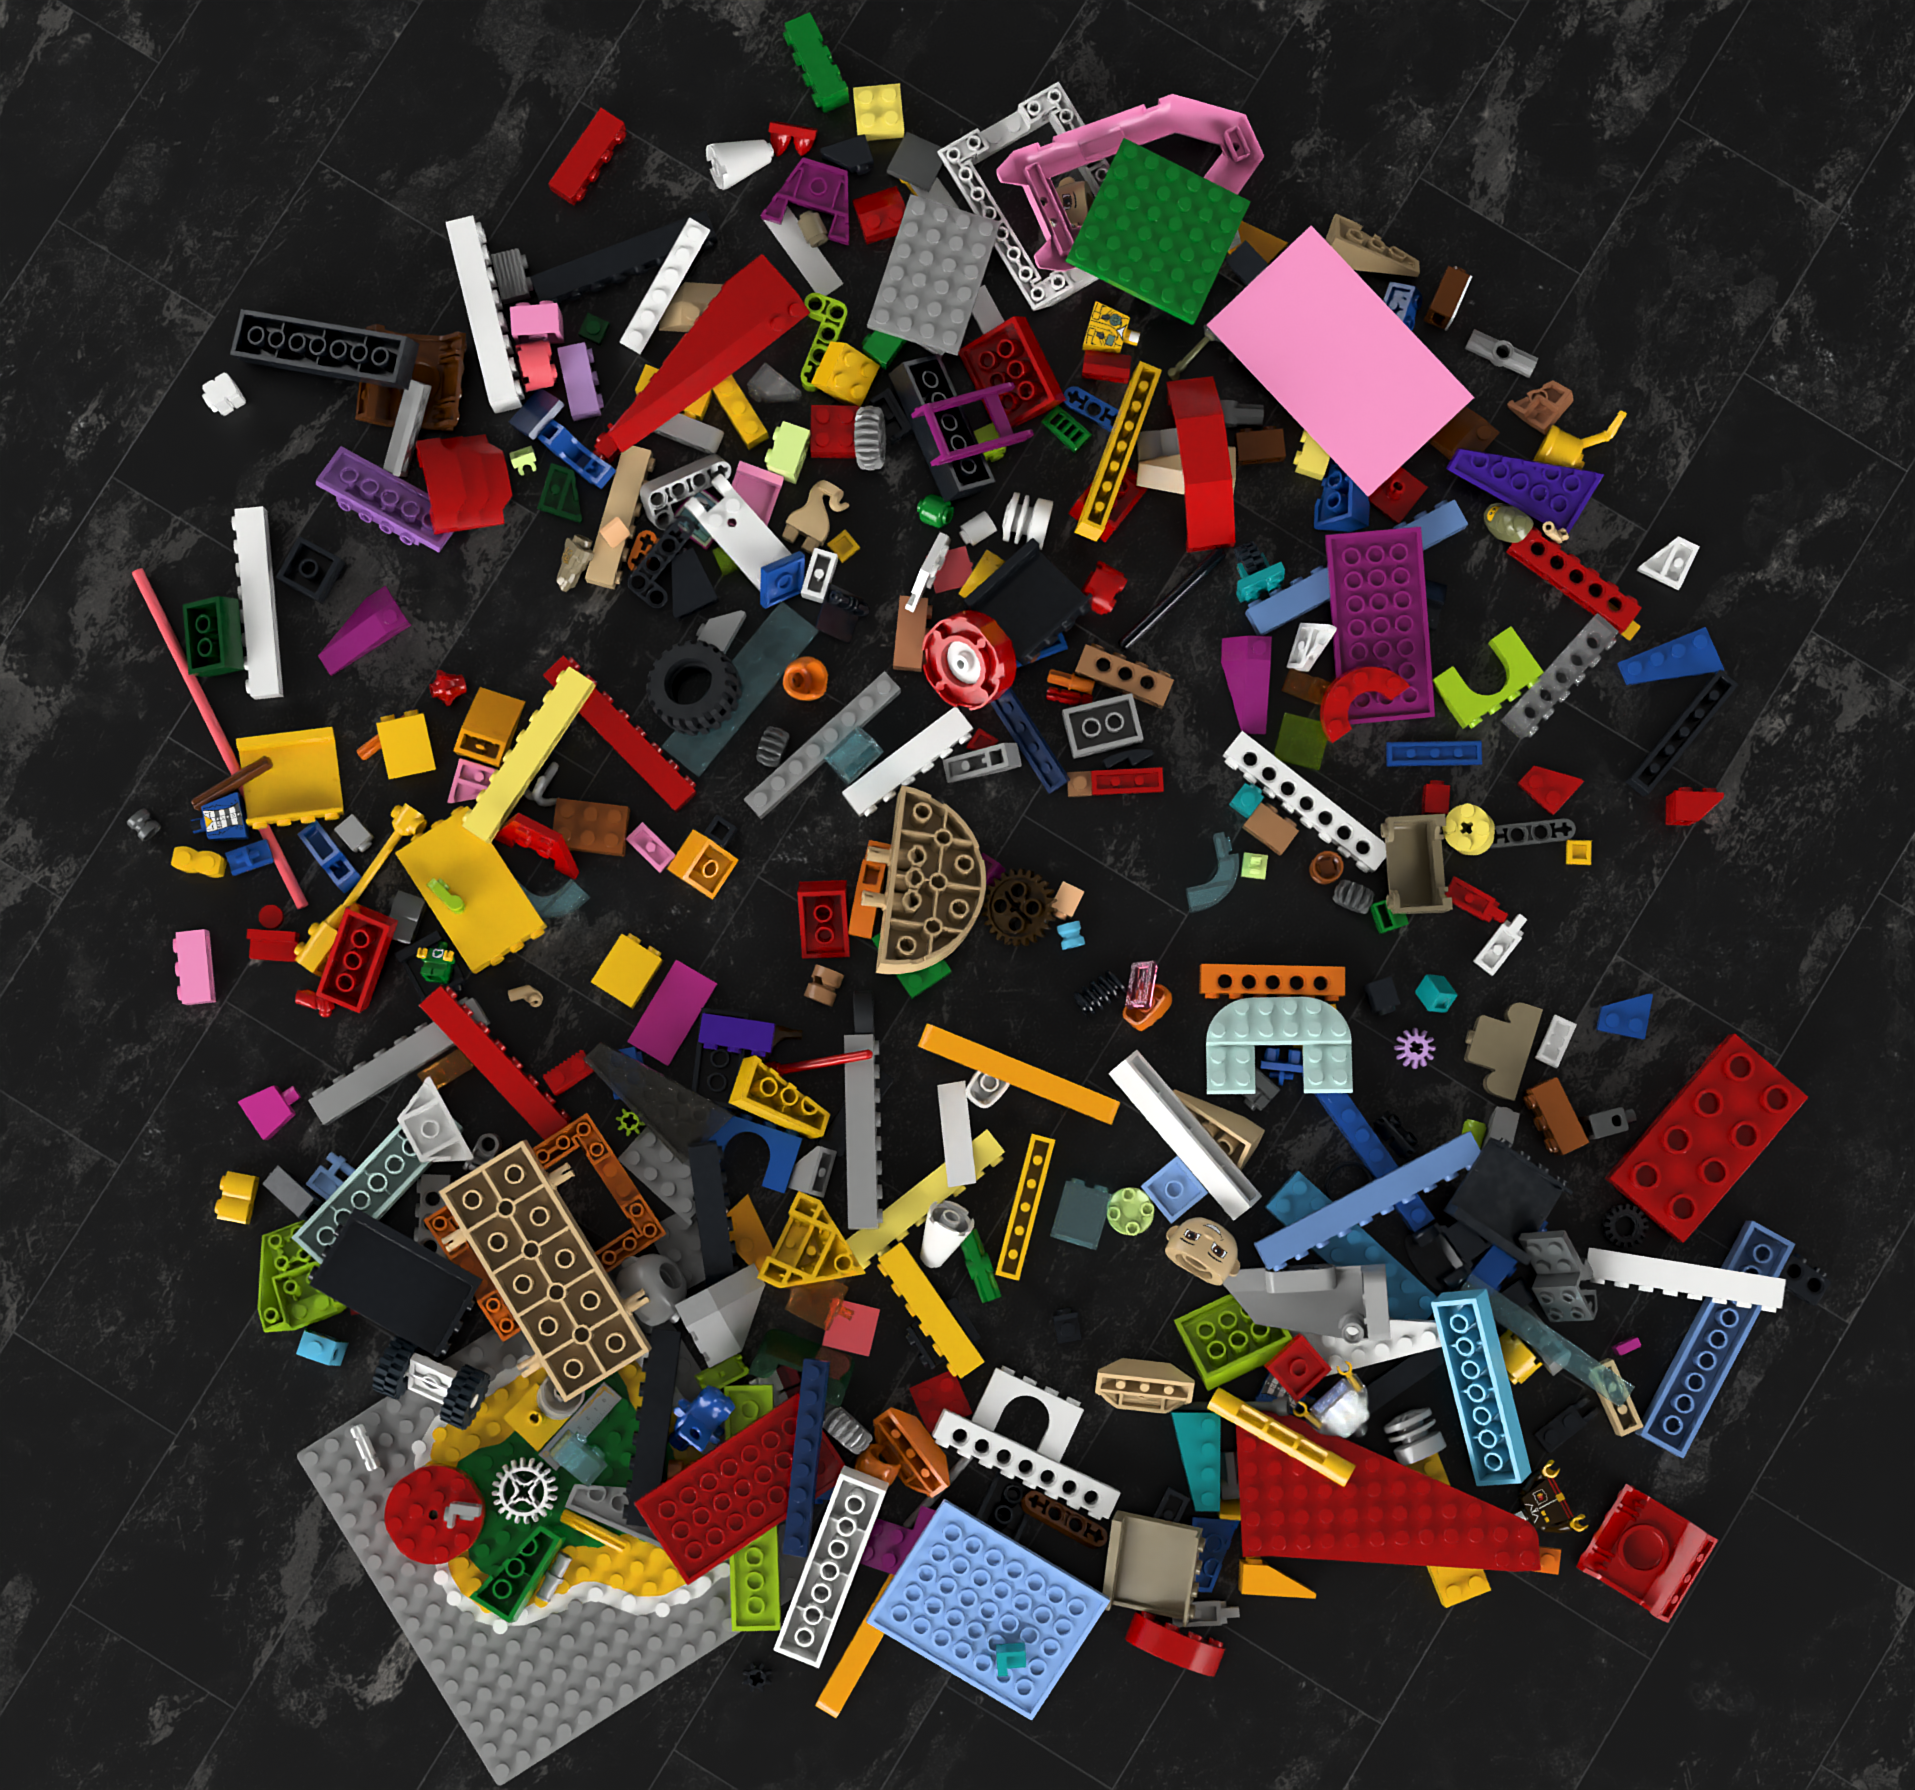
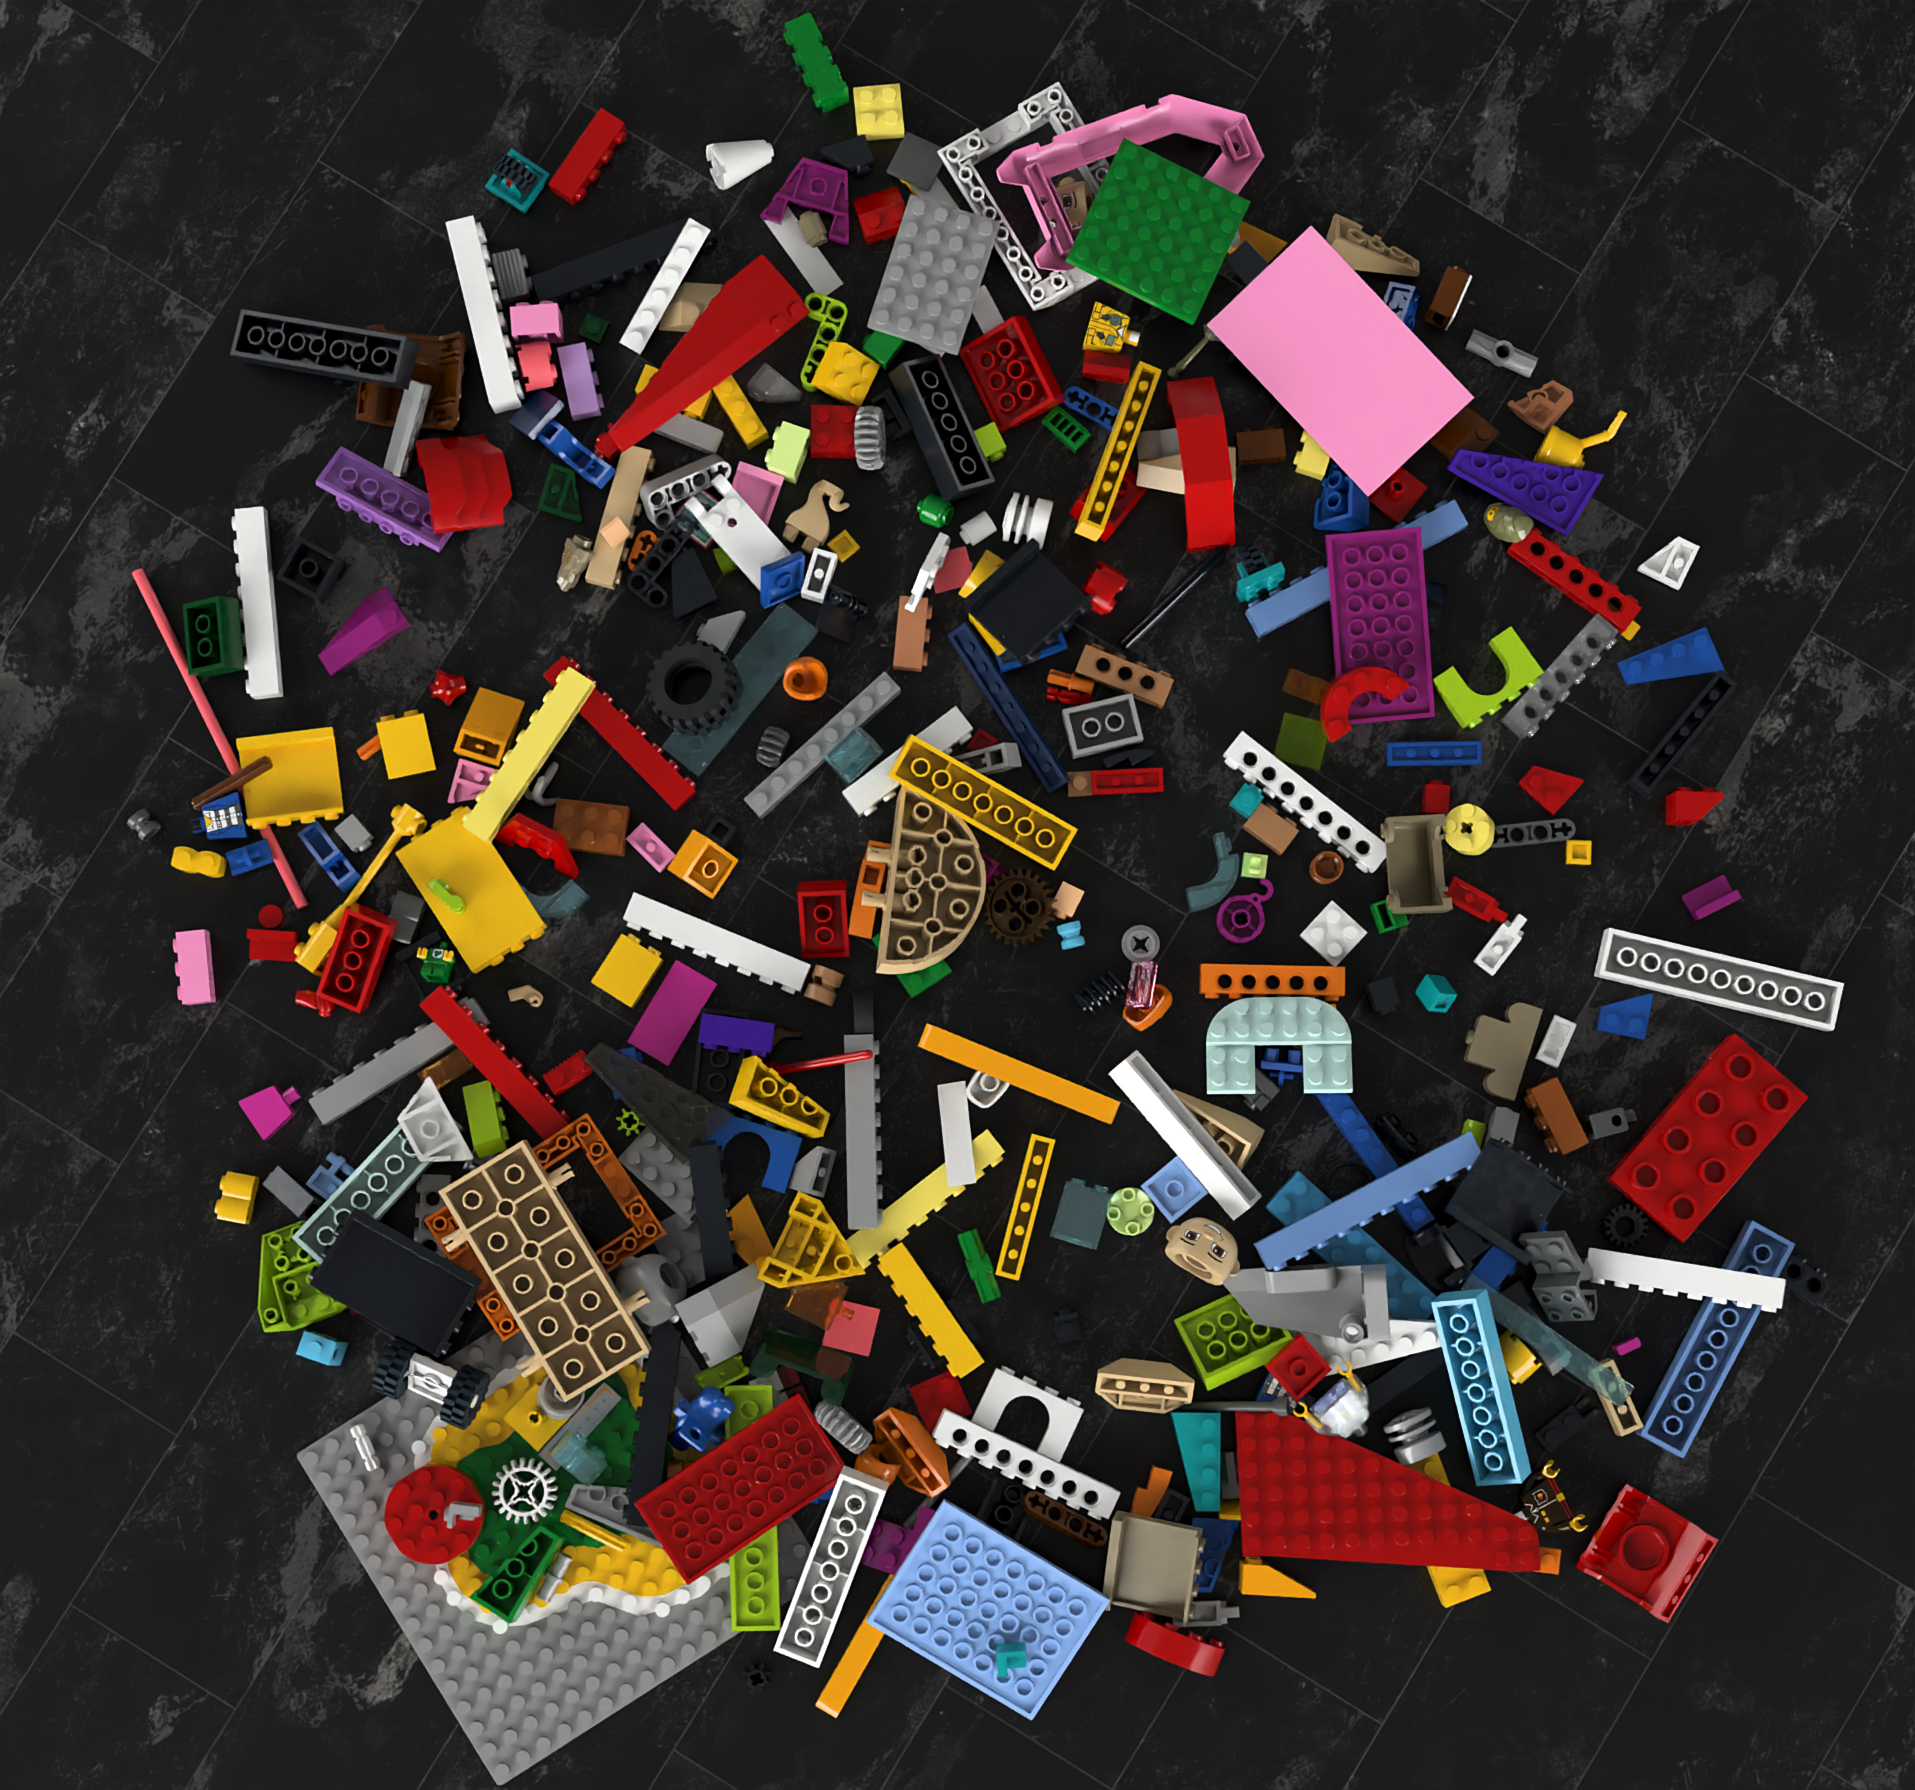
(223, 394): white brick -> none
(485, 1118): none -> lime brick
(517, 180): none -> plate
(523, 457): yellowish green tile -> none
(716, 942): none -> white brick
(782, 133): red tile -> none
(806, 1457): dark blue plate -> none
(944, 1231): white cone -> none
(969, 659): red piece -> none
(981, 802): none -> yellow brick
(996, 411): magenta piece -> none
(1141, 932): none -> light grey gear
(1148, 1498): none -> orange slope
(1242, 414): dark grey piece -> none
(1246, 905): none -> magenta piece
(1247, 673): magenta wedge -> none
(1280, 1436): yellow piece -> none
(1309, 644): white wing -> none
(1333, 934): none -> white plate
(1353, 896): dark grey gear -> none
(1415, 1039): lavender gear -> none
(1551, 531): tan arm -> none
(1710, 897): none -> magenta panel
(1719, 979): none -> white brick

